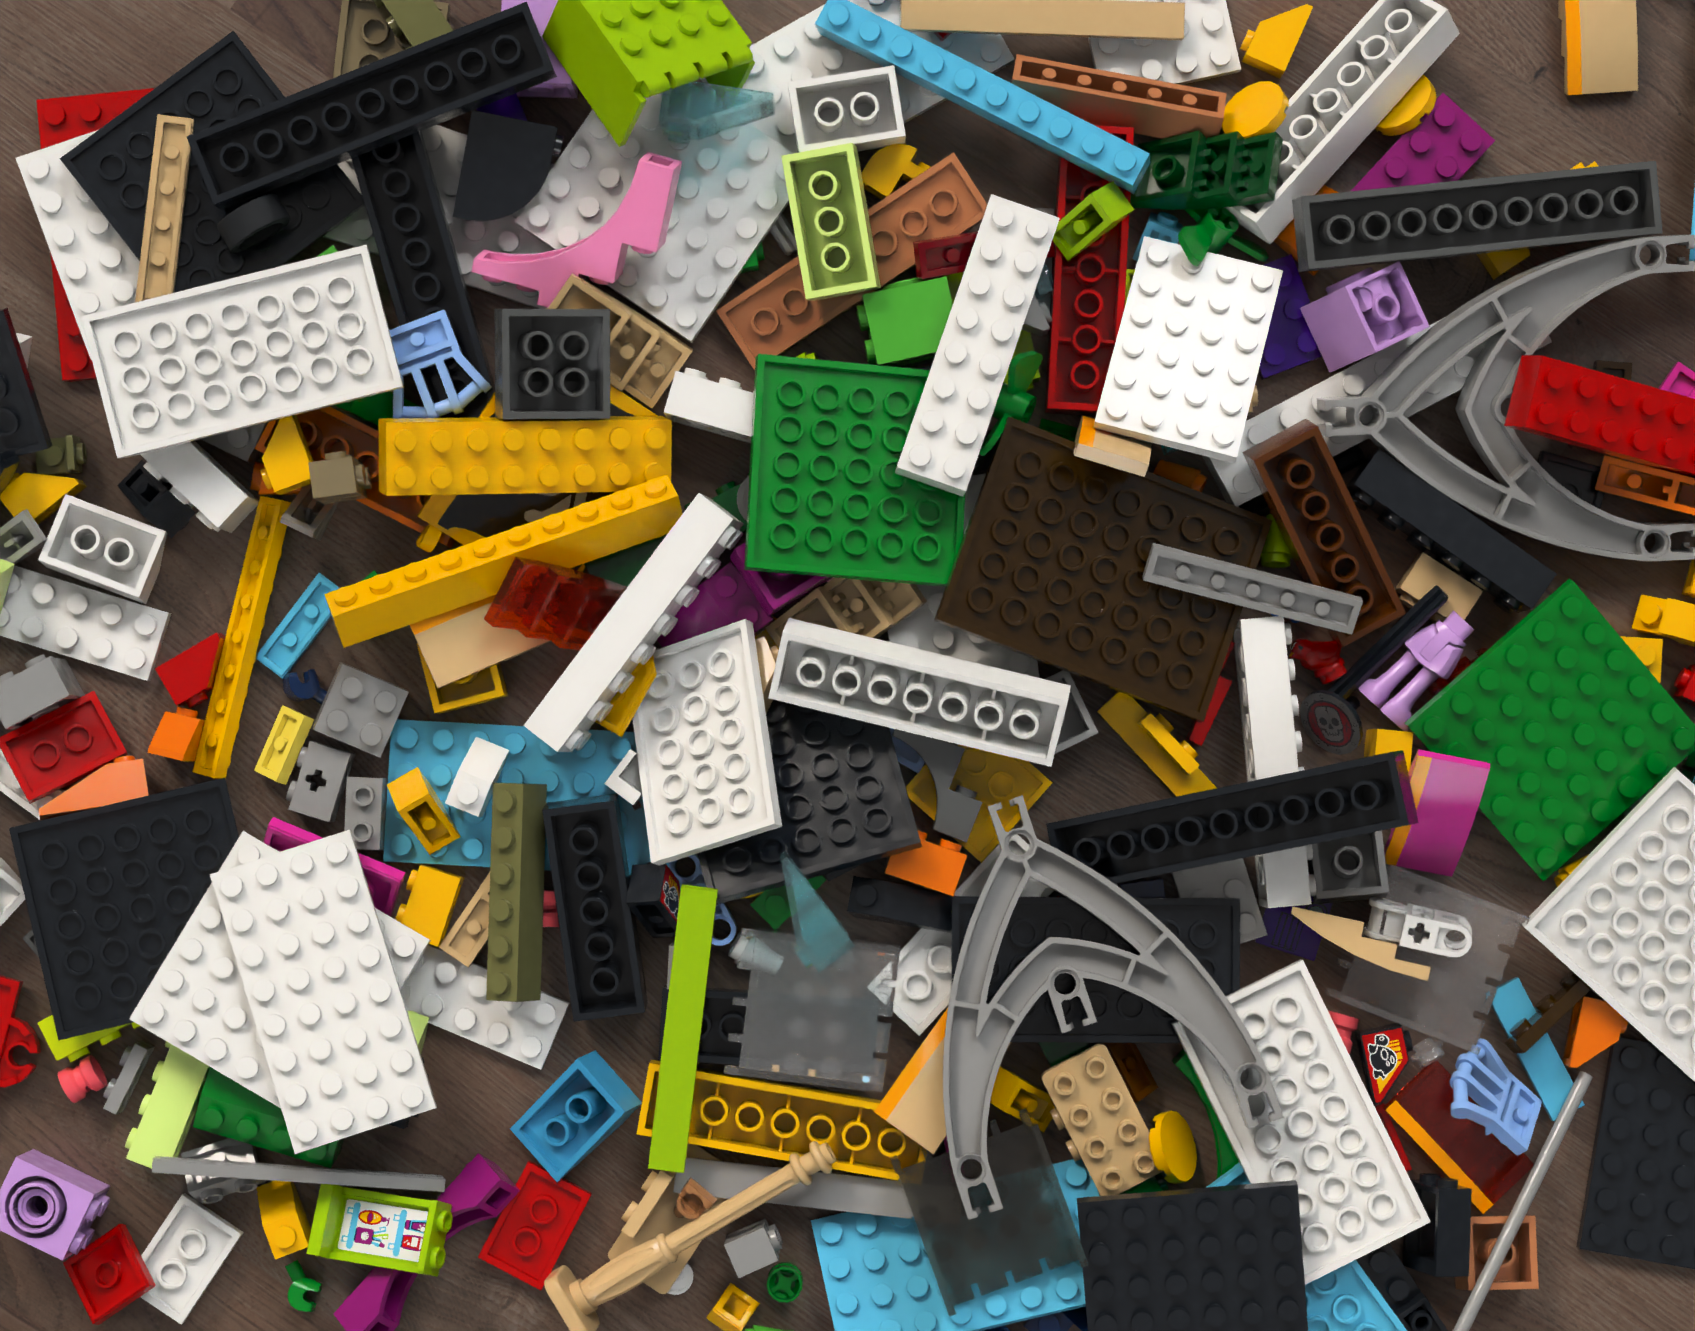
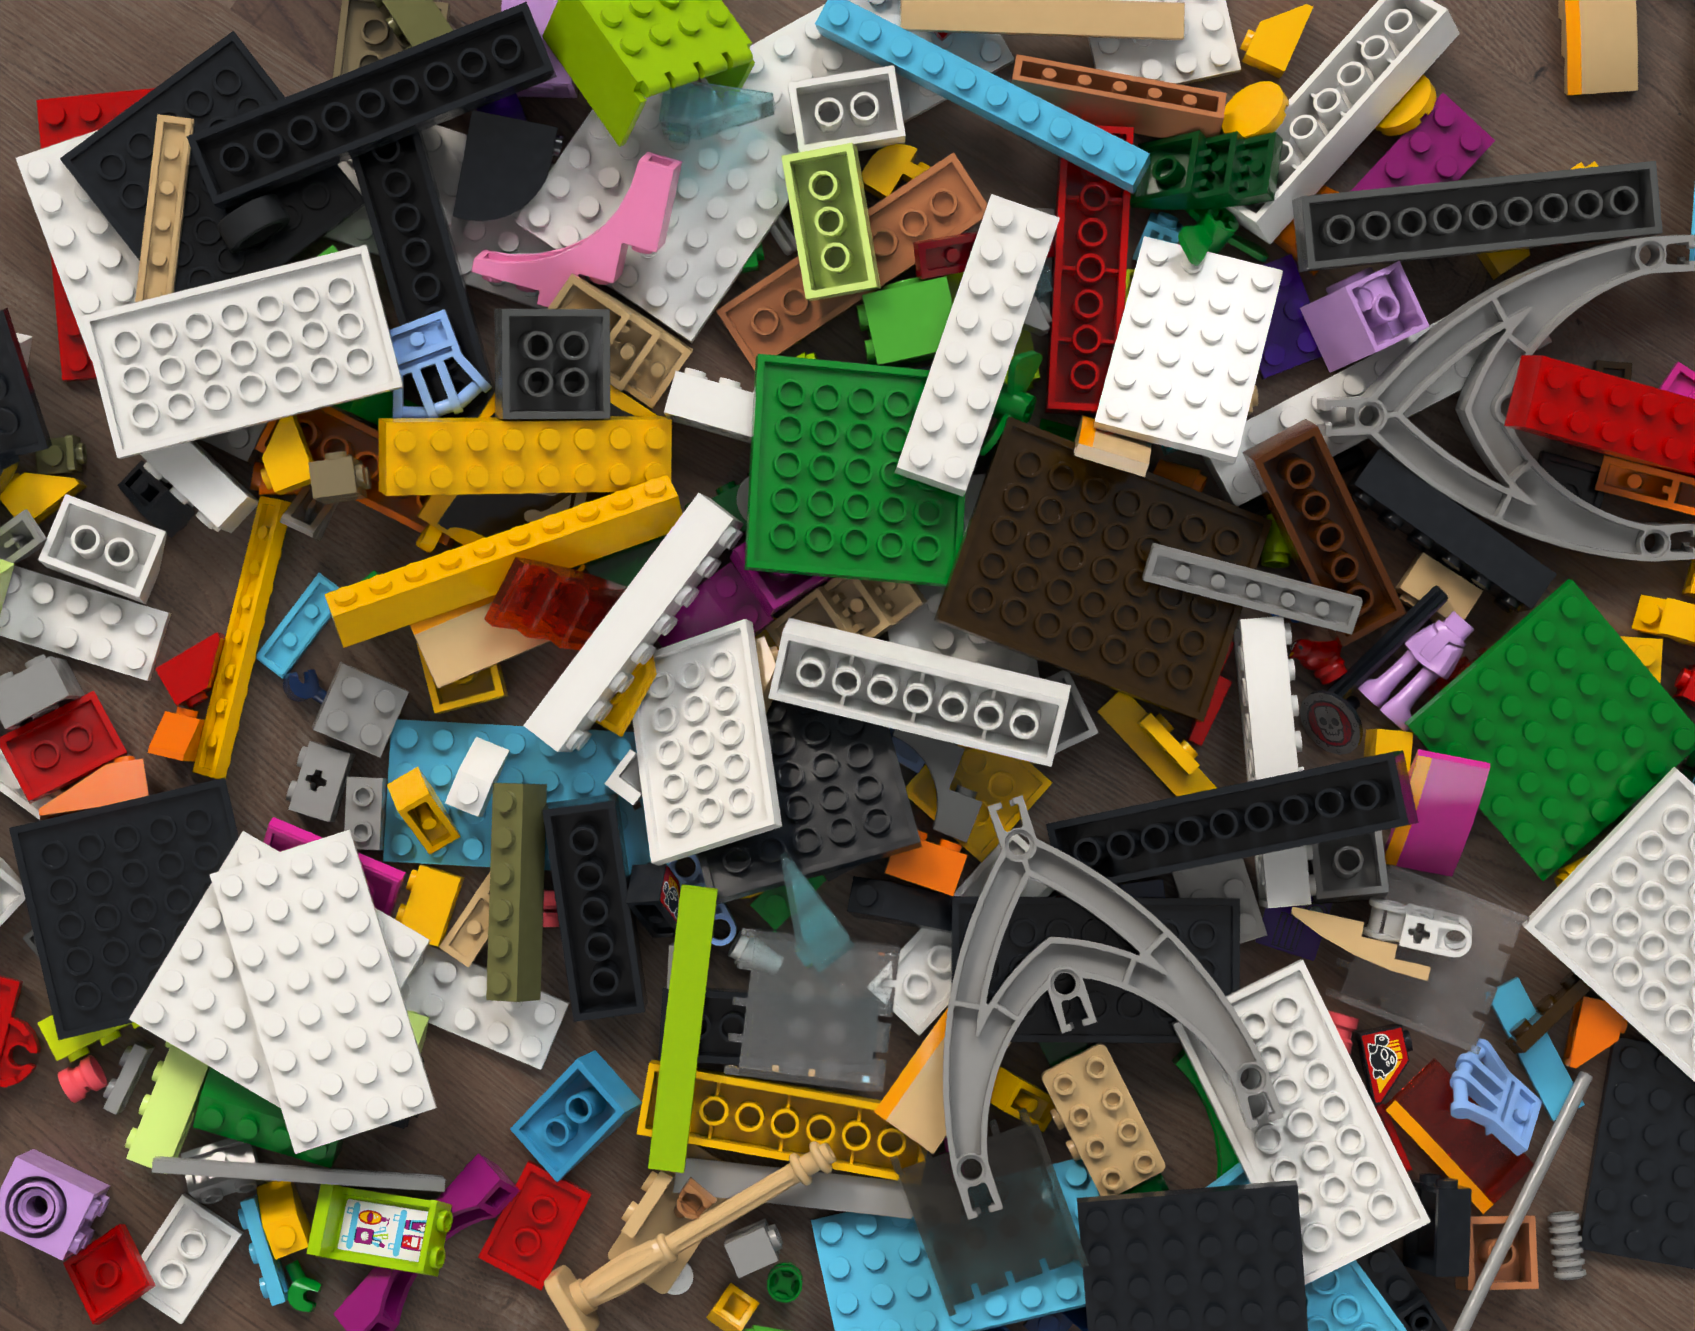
(274, 1282): none -> medium azure plate
(284, 745): light yellow plate -> none
(1091, 220): lime slope -> none
(1132, 1069): reddish brown plate -> none
(1173, 1147): yellow tile -> none
(1427, 1052): clear plate -> none
(1566, 1245): none -> light grey piece

